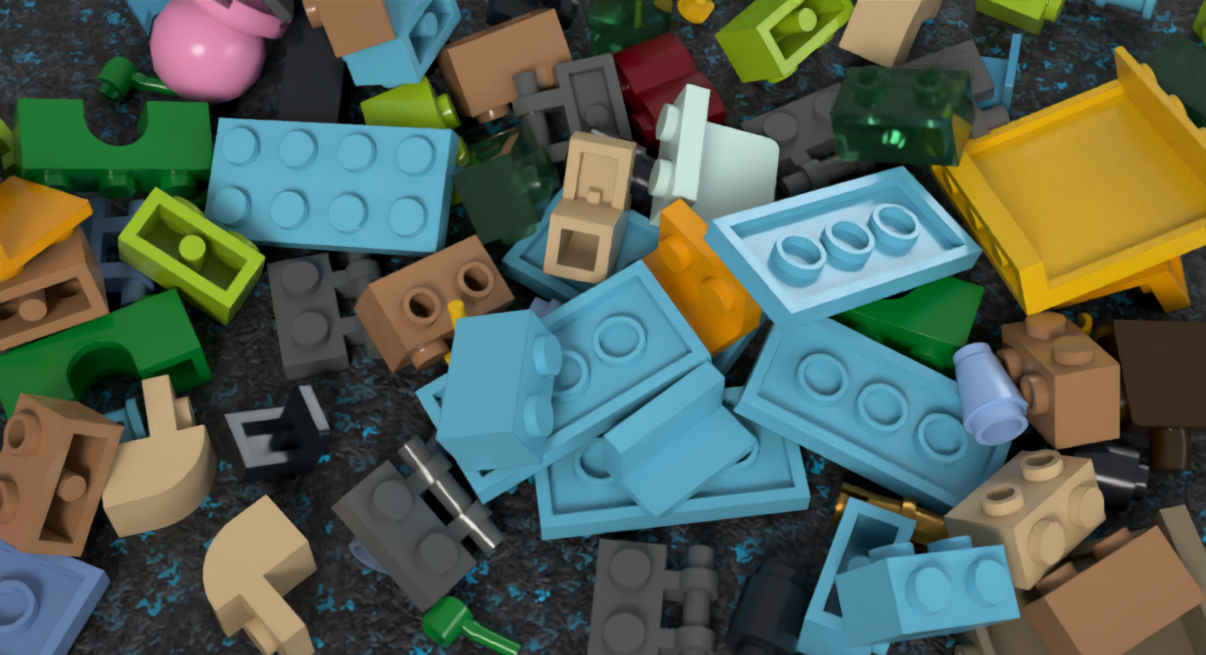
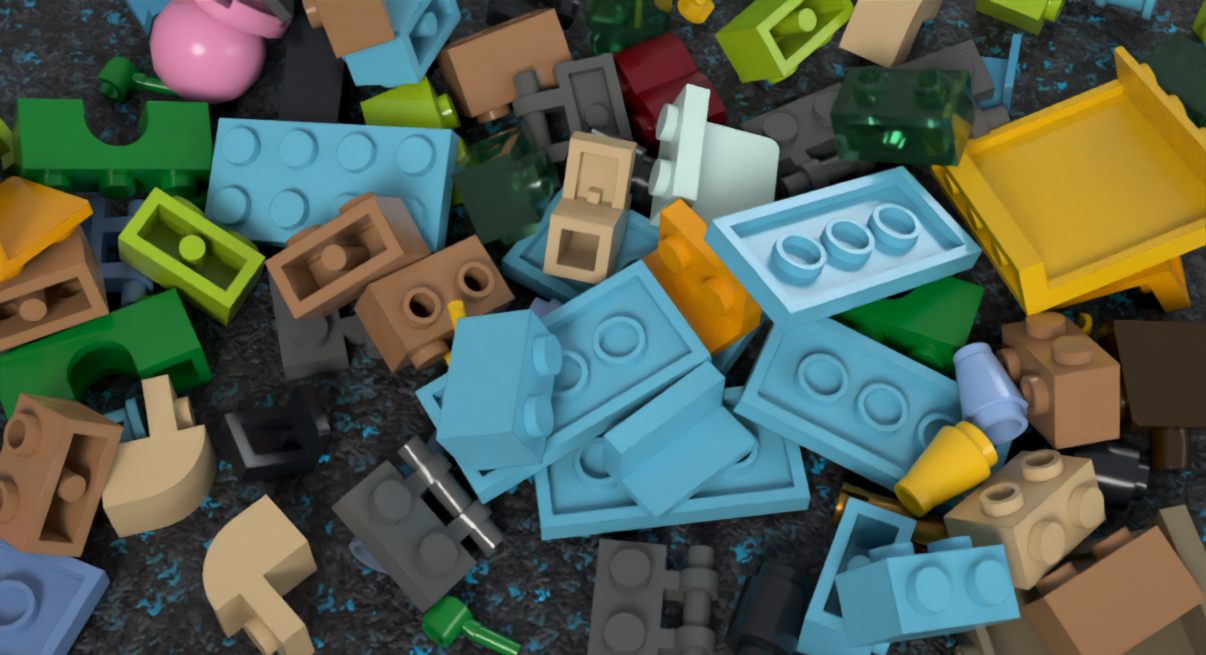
(338, 260): none -> medium nougat brick
(948, 466): none -> yellow cone

